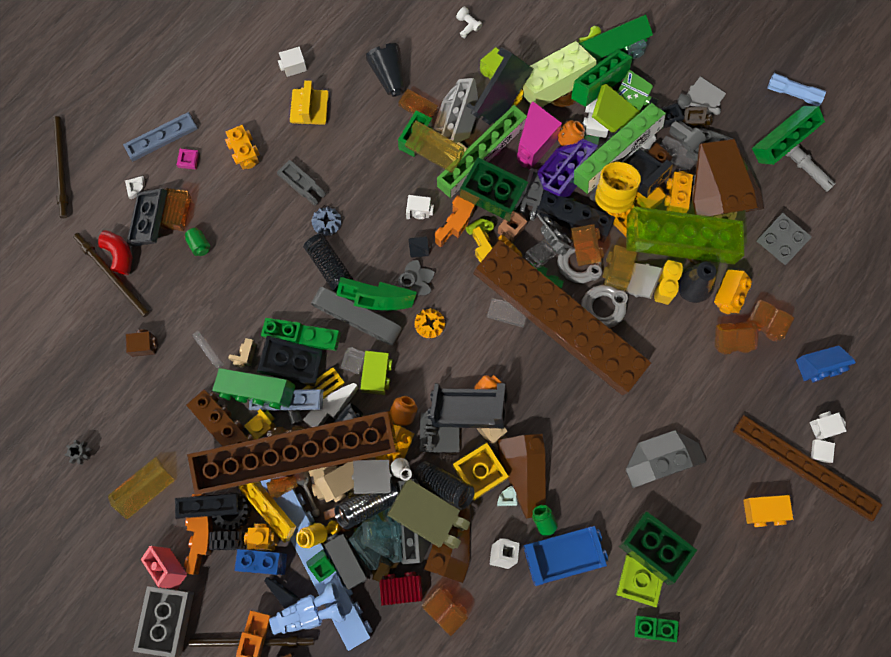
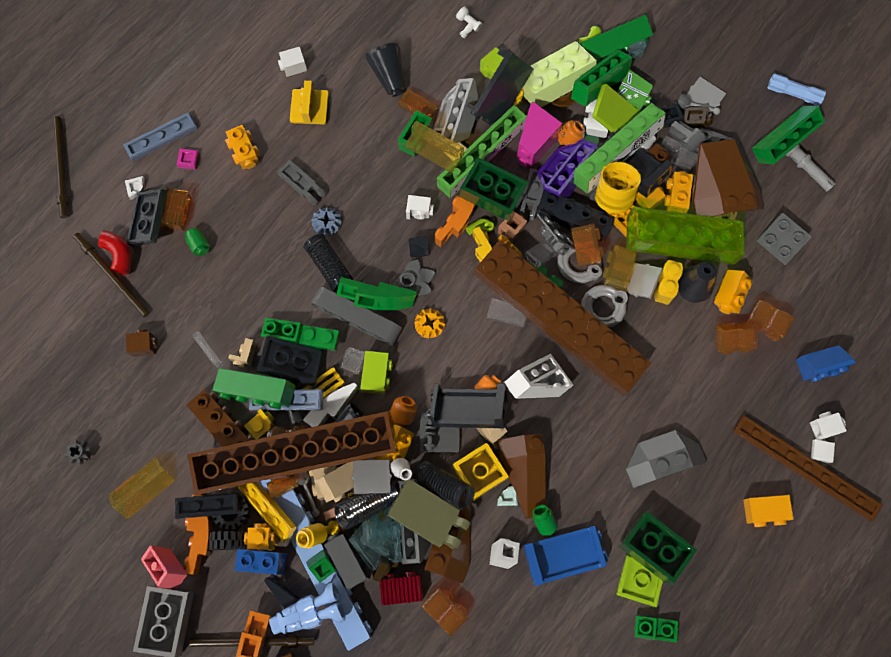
(539, 380): none -> white wedge

